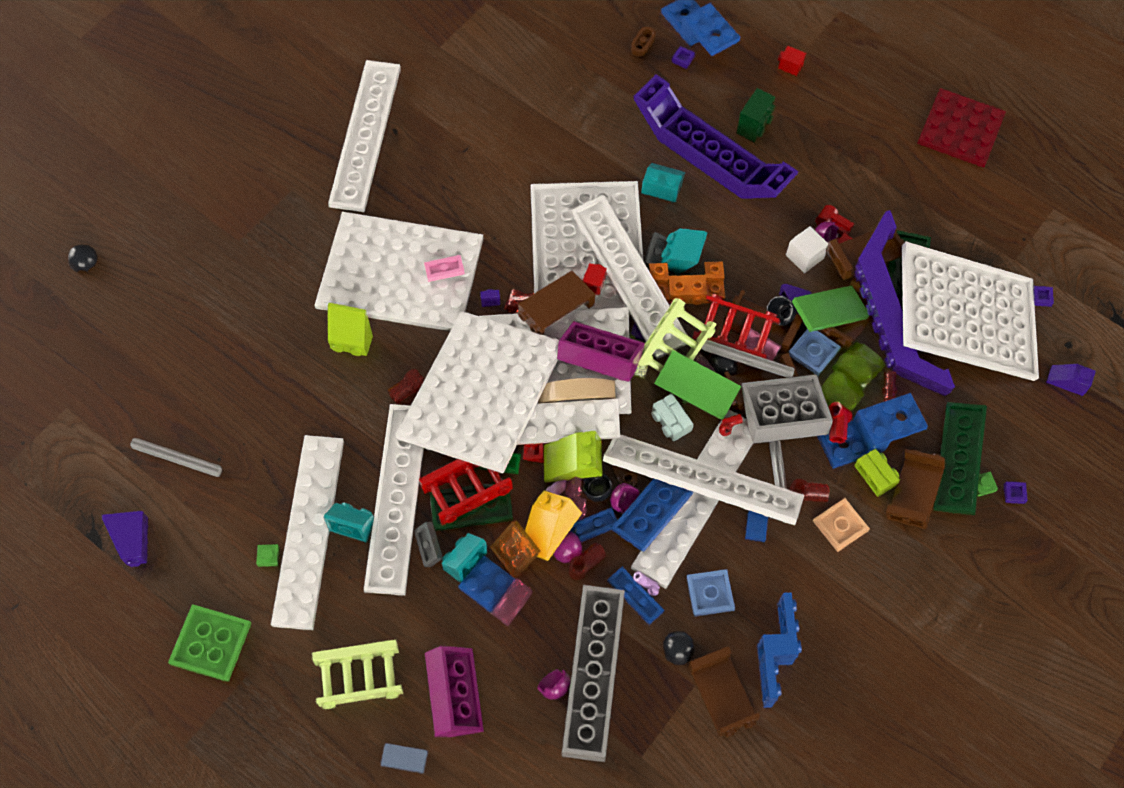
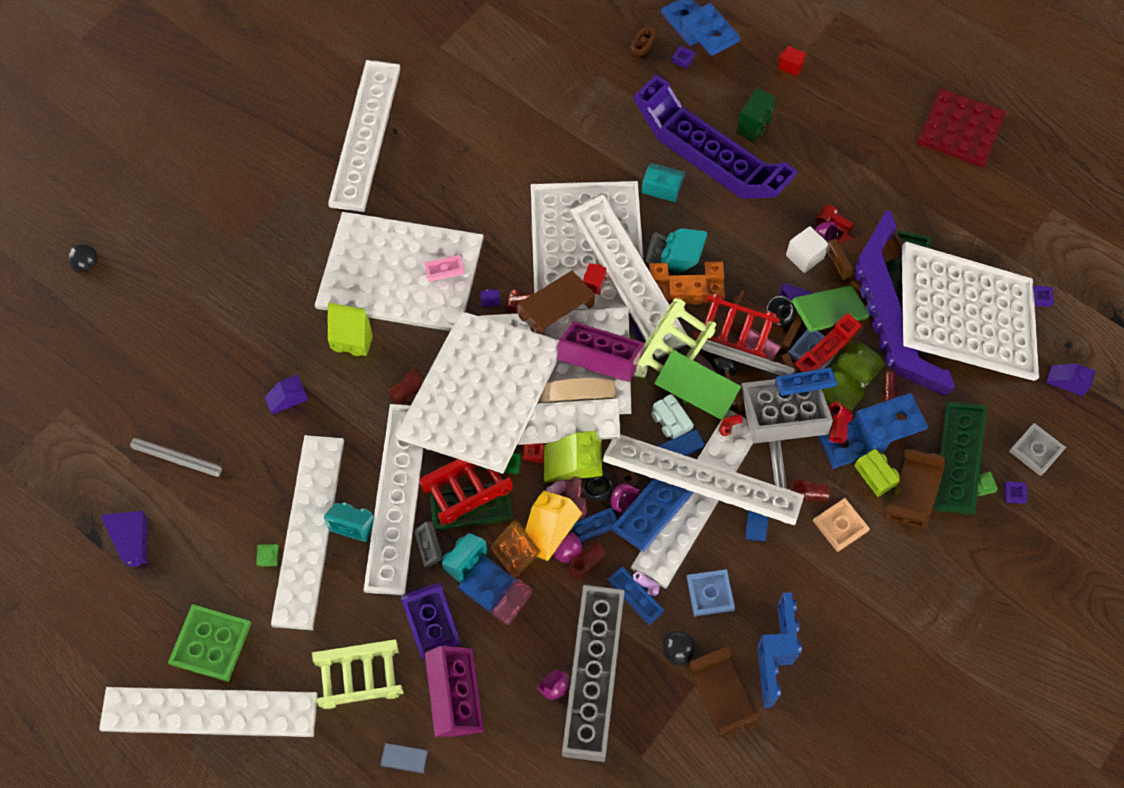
(209, 712): none -> white plate
(286, 394): none -> dark purple slope
(430, 618): none -> dark purple slope
(685, 444): none -> blue tile
(806, 381): none -> blue tile
(829, 345): none -> red slope
(1037, 449): none -> light grey plate

